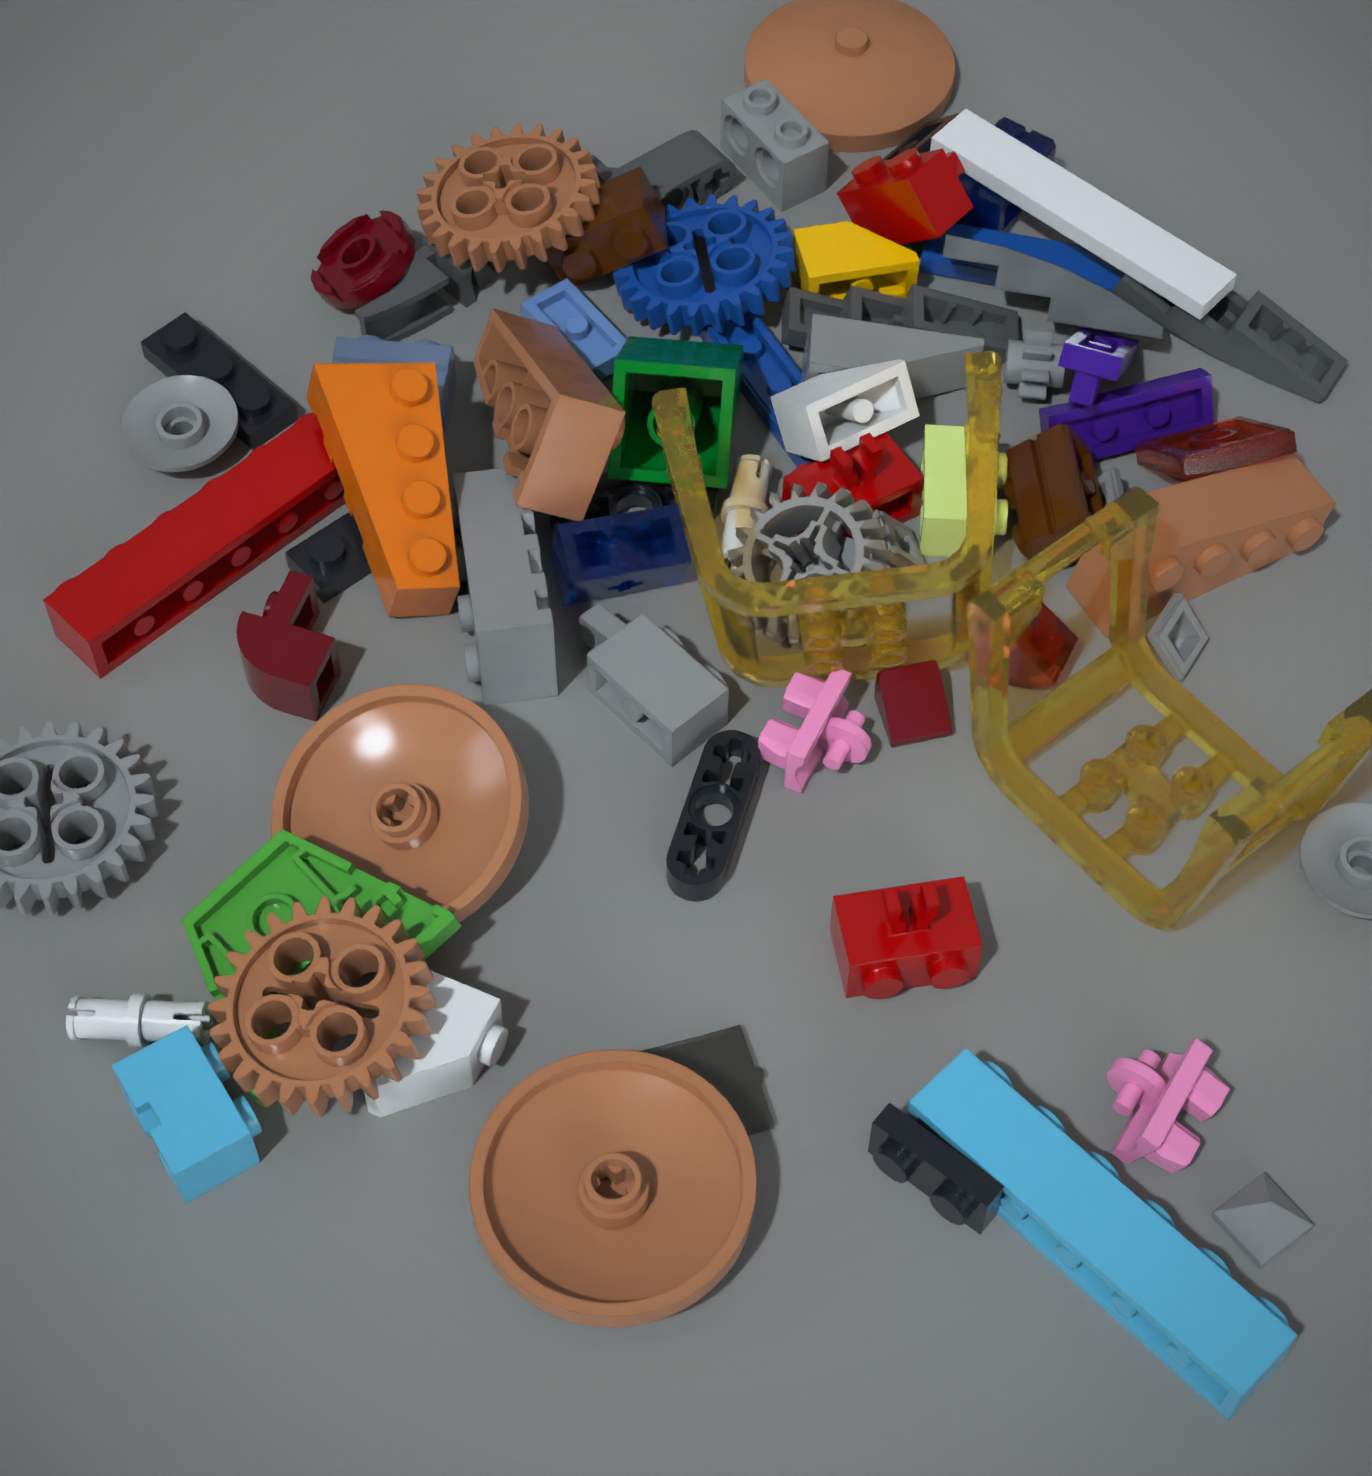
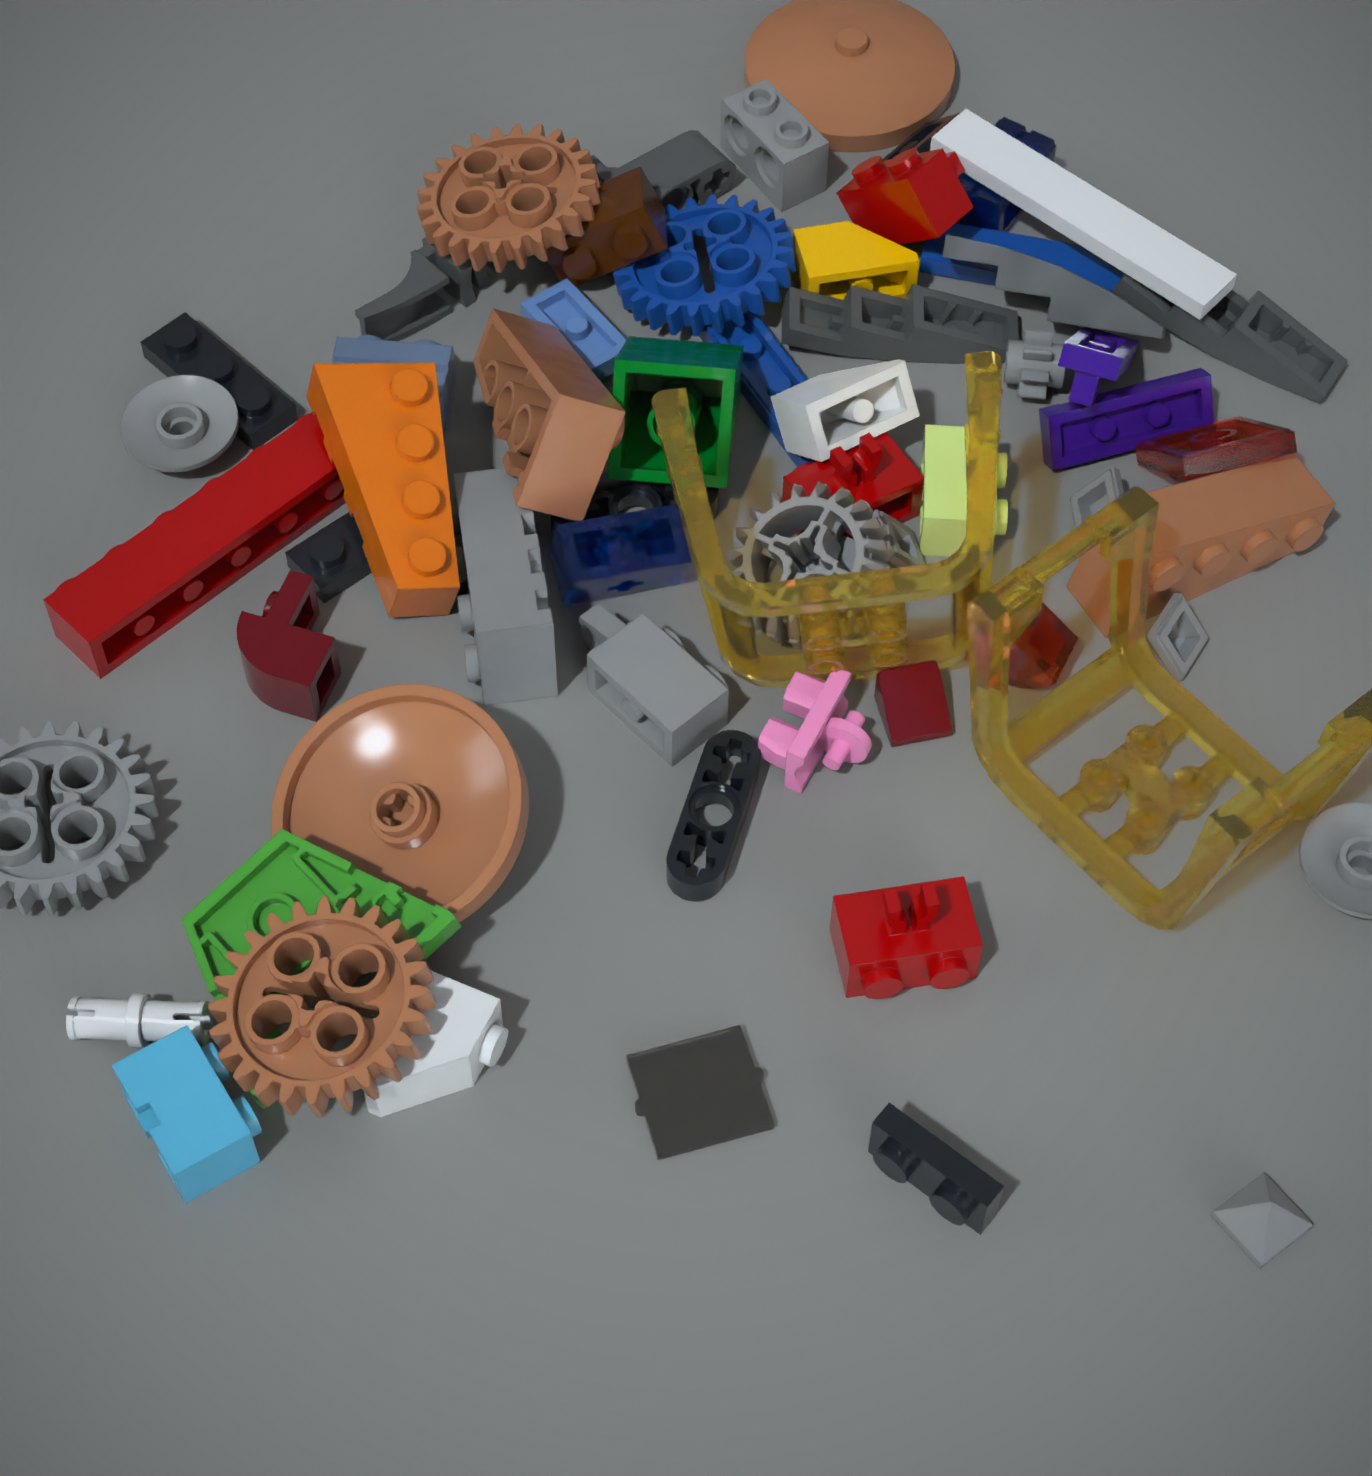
(363, 260): dark red tile -> none
(613, 1188): nougat dish -> none
(747, 491): white pin -> none
(931, 357): light grey slope -> none
(1050, 487): reddish brown brick -> none
(1106, 1237): medium azure brick -> none
(1159, 1096): bright pink hips -> none

